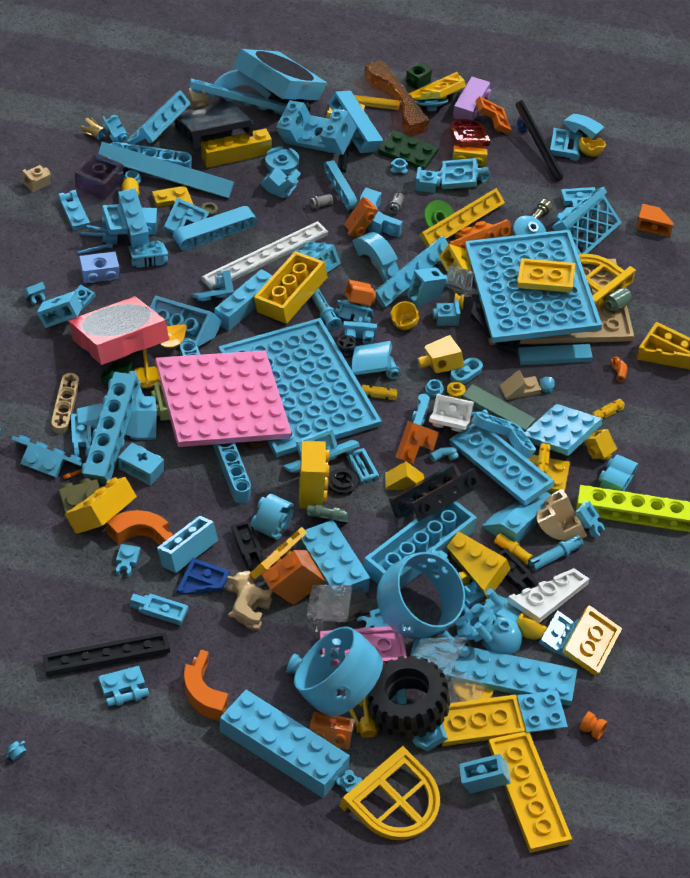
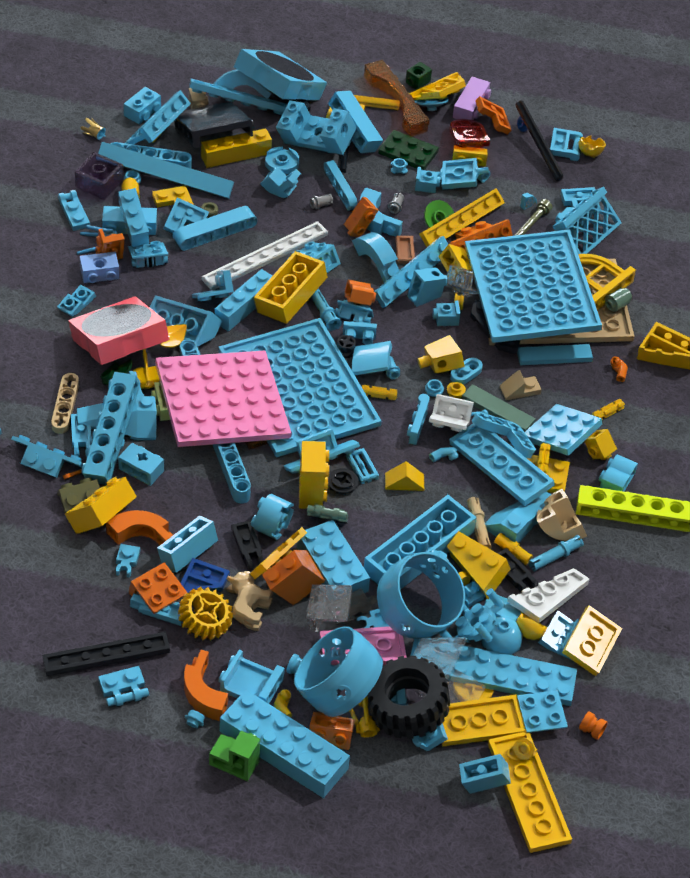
(16, 750): medium azure plate -> none
(33, 291): medium azure tile -> none
(36, 178): tan brick -> none
(59, 309): medium azure brick -> none
(110, 243): none -> orange bracket
(114, 219): medium azure plate -> none
(115, 126): medium azure hinge -> none
(142, 105): none -> medium azure brick
(158, 588): none -> orange bracket
(194, 718): none -> medium azure plate
(205, 620): none -> yellow gear
(236, 755): none -> bright green brick
(250, 676): none -> medium azure panel
(282, 700): none -> yellow arm
(343, 781): medium azure plate -> none
(378, 777): yellow window -> none
(404, 249): none -> nougat tile
(404, 315): yellow hair -> none
(413, 438): orange plate -> none
(434, 492): black fence -> none
(480, 527): none -> tan pin
(524, 748): none -> yellow plate
(527, 201): none -> medium azure tile
(528, 225): medium azure dish -> none
(546, 275): yellow plate -> none
(547, 384): medium azure hinge -> none
(587, 125): medium azure slope -> none
(588, 517): medium azure plate -> none
(654, 220): orange slope -> none

